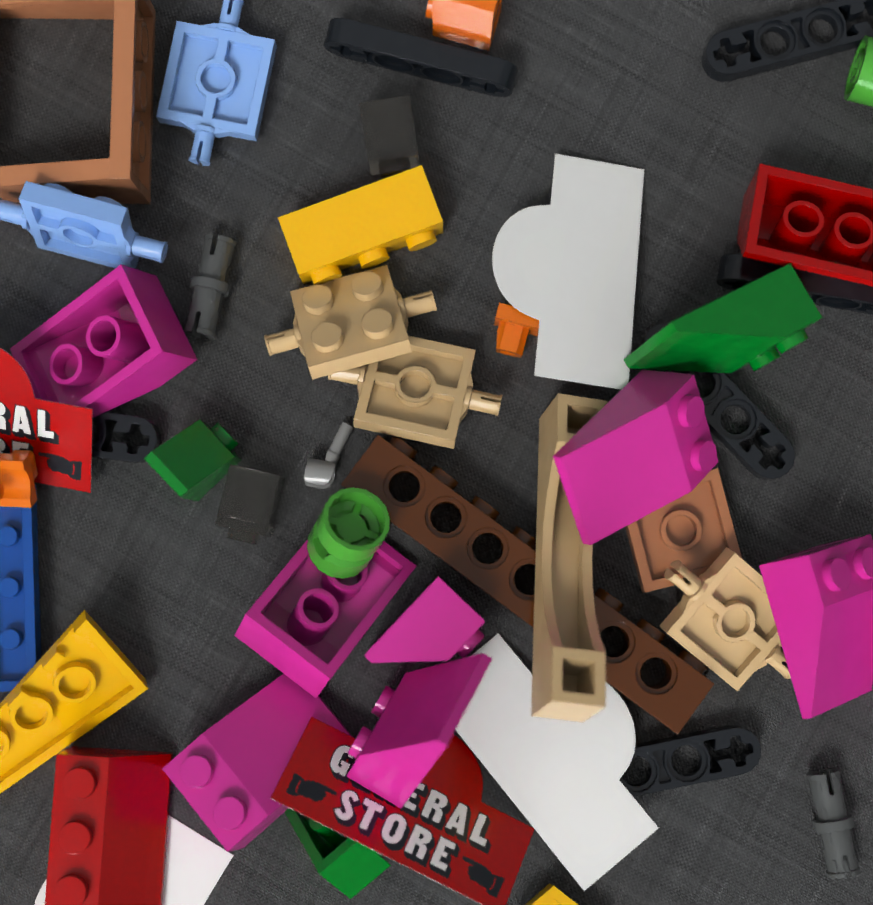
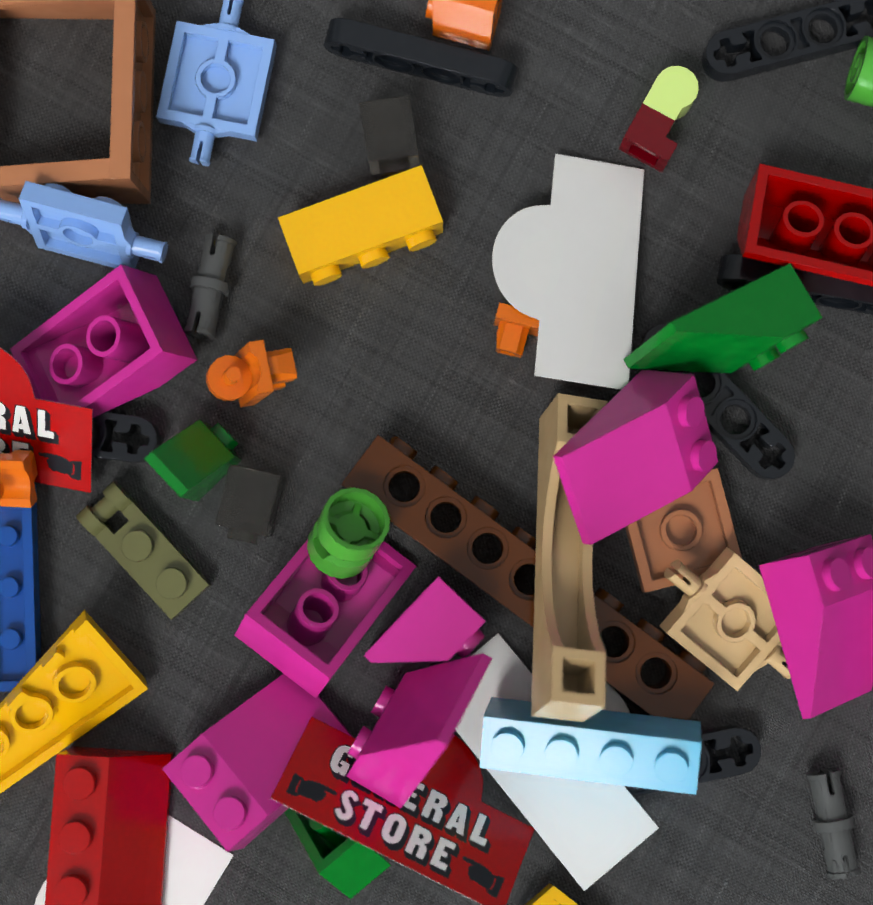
(145, 551): none -> olive plate
(251, 373): none -> orange hips
(322, 473): light grey hand -> none
(350, 322): tan plate -> none
(419, 393): tan plate -> none
(602, 749): none -> brick
(665, 102): none -> leg

